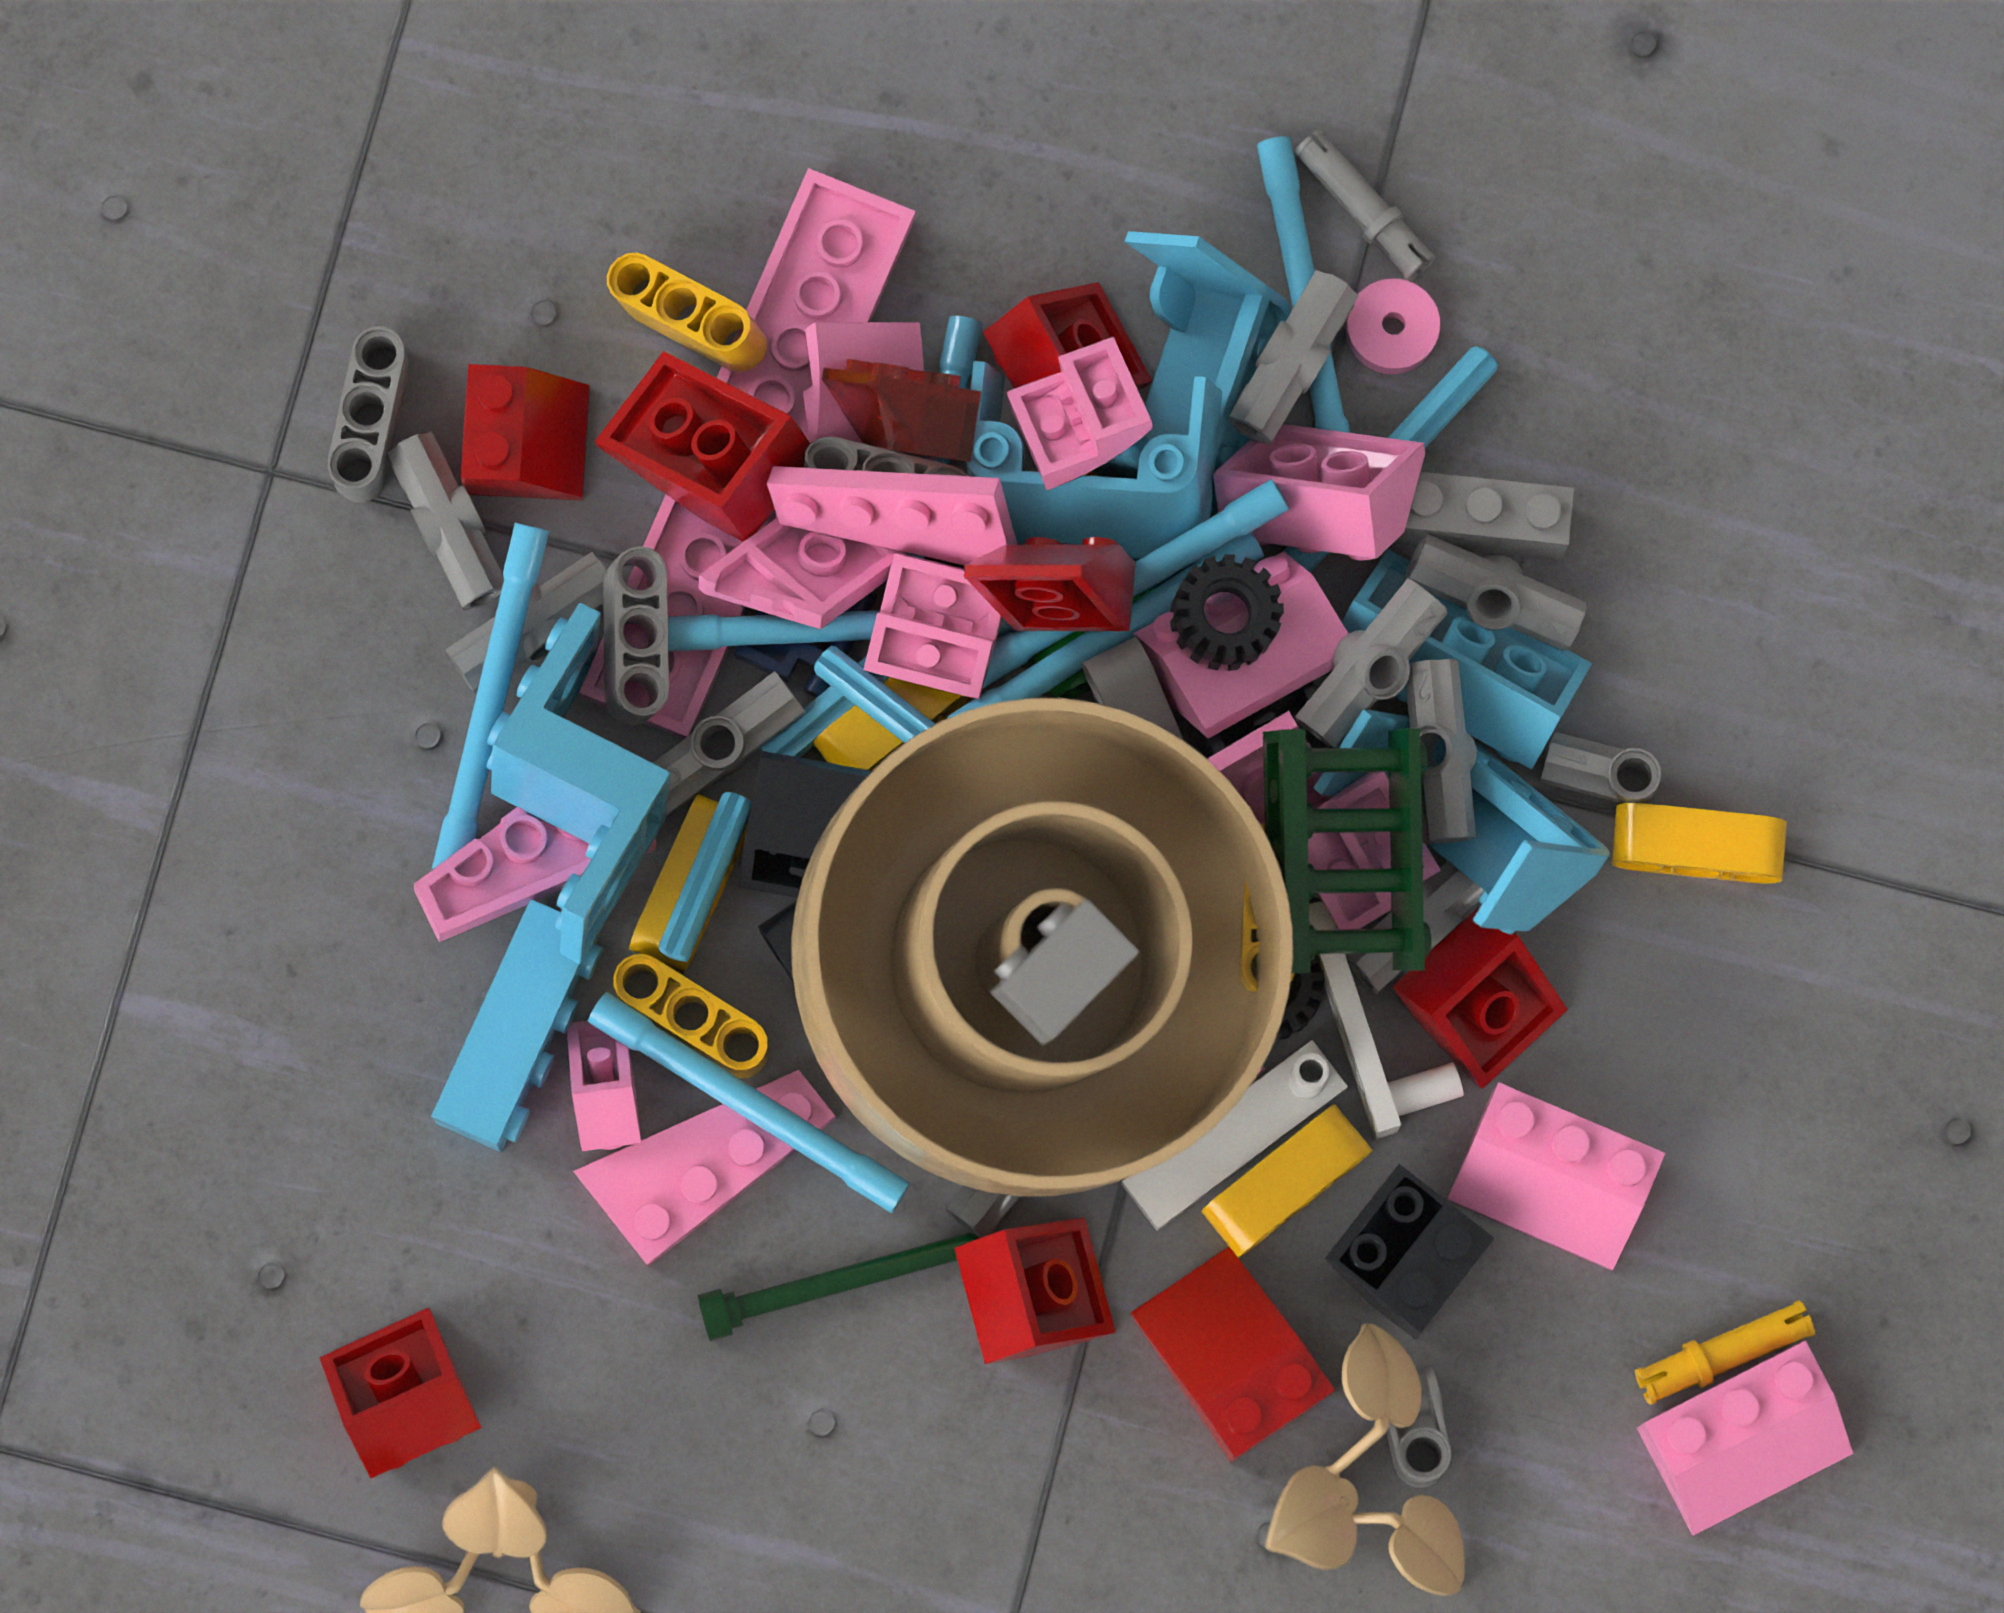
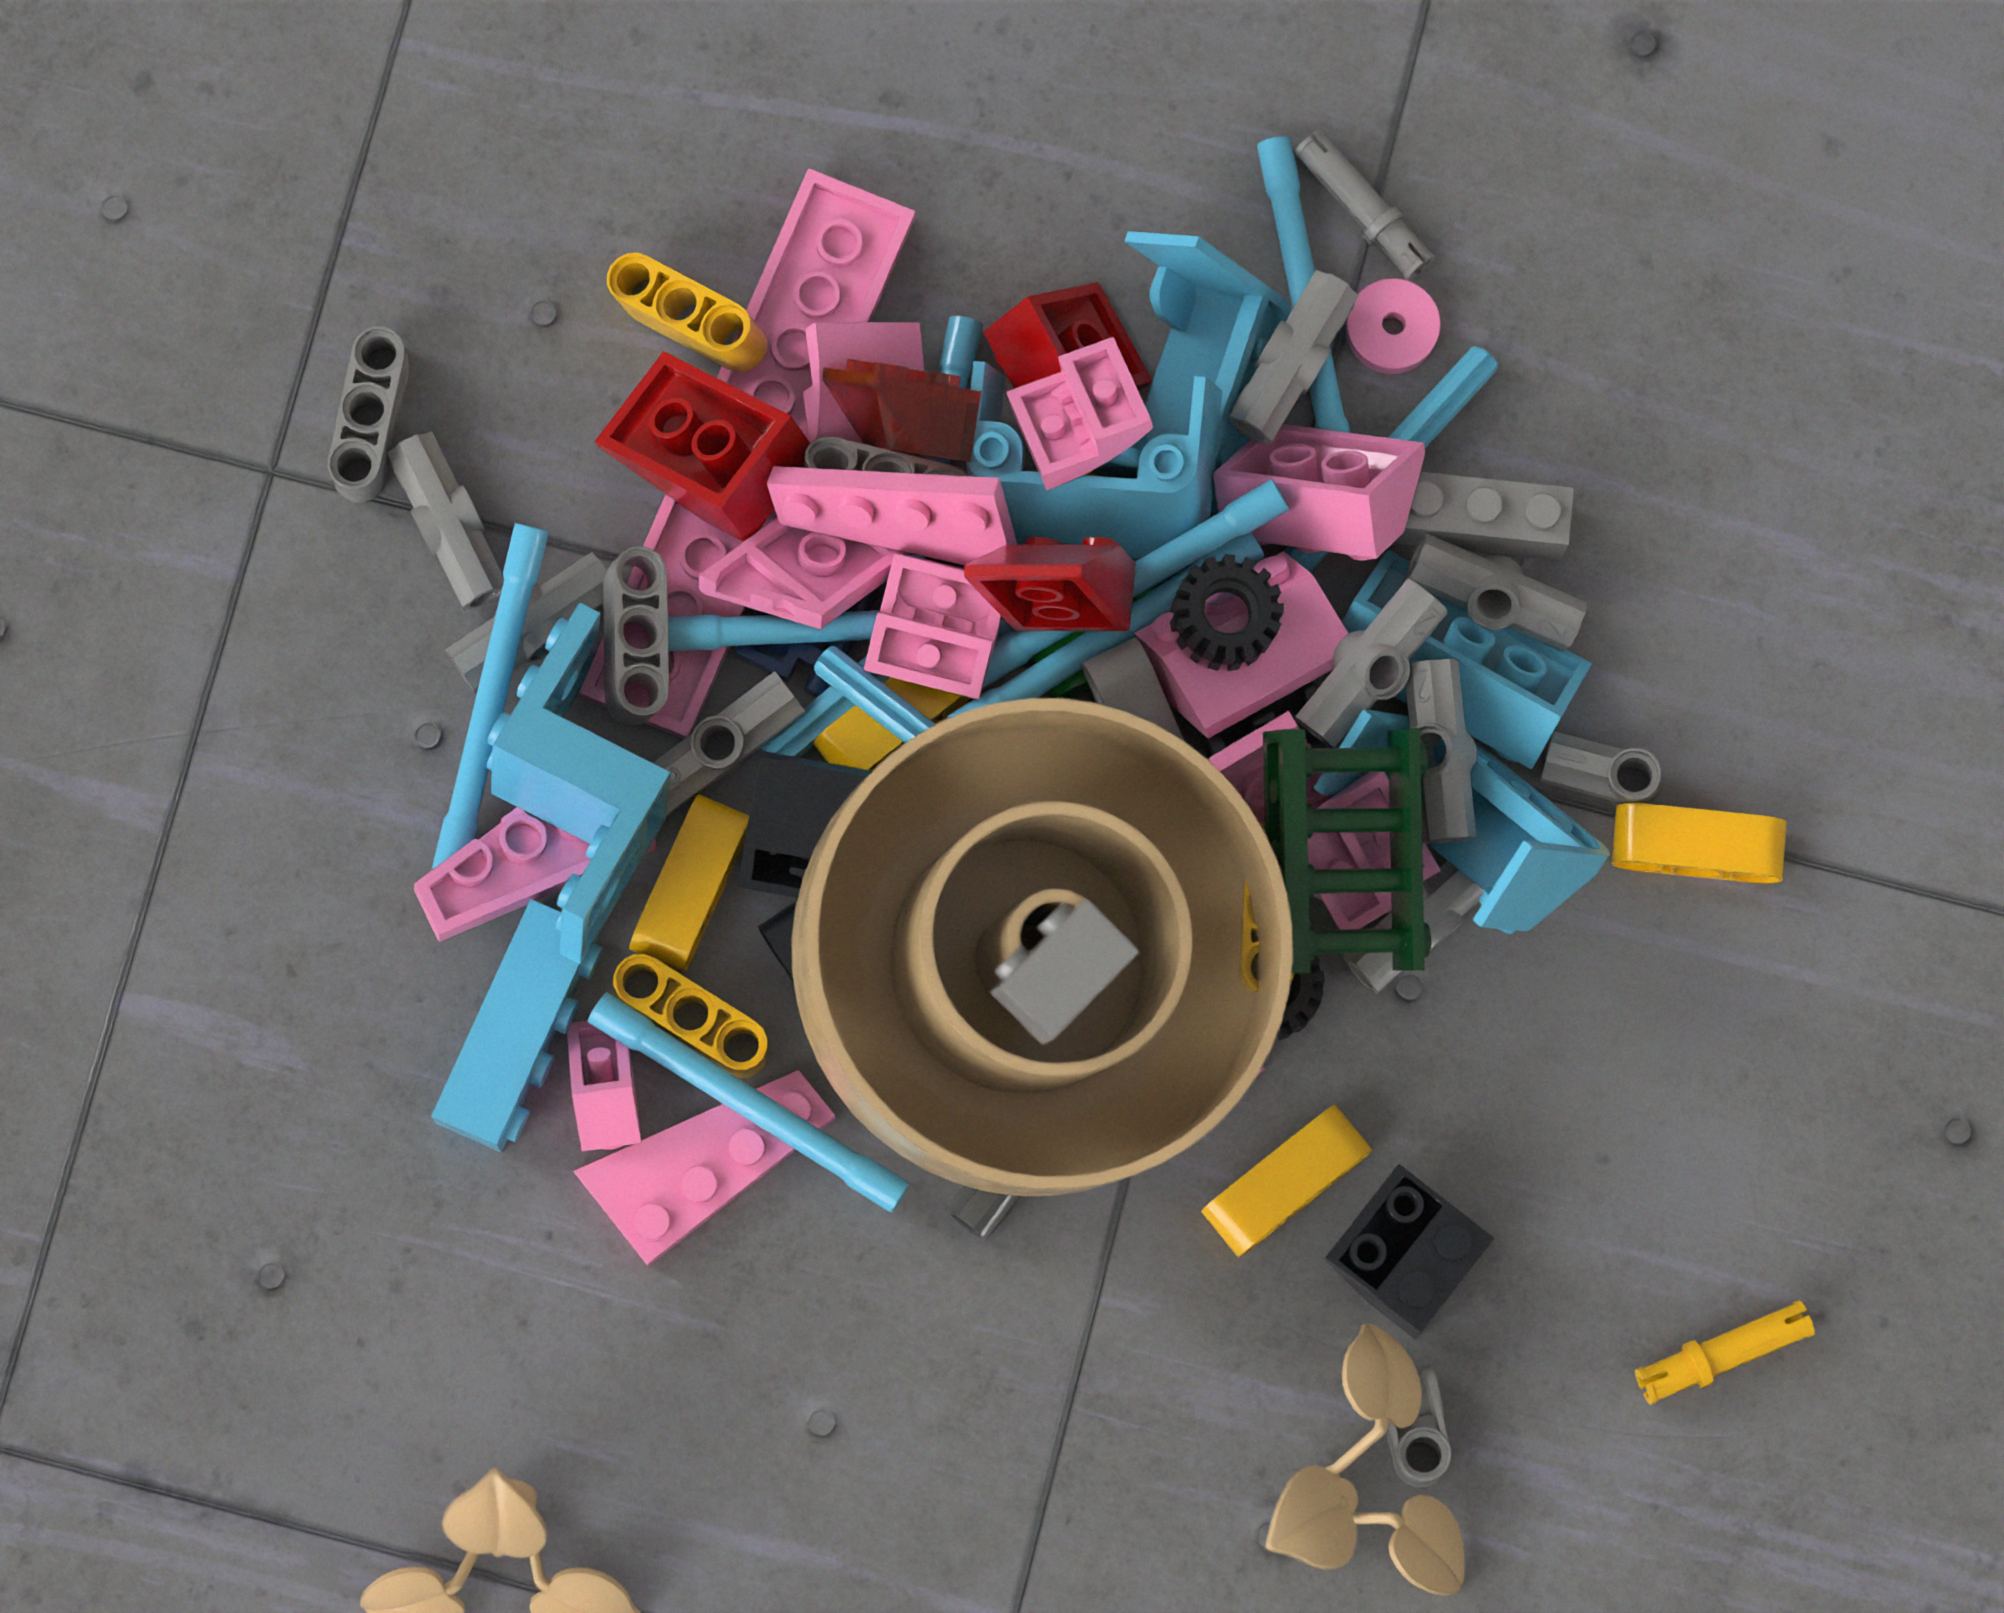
(399, 1393): red slope -> none
(524, 433): red slope -> none
(705, 876): medium azure axle -> none
(726, 1311): dark green piece -> none
(1034, 1289): red slope -> none
(1232, 1354): red slope -> none
(1258, 1121): white piece -> none
(1380, 1099): white piece -> none
(1481, 999): red slope -> none
(1555, 1176): bright pink slope -> none
(1747, 1438): bright pink slope -> none

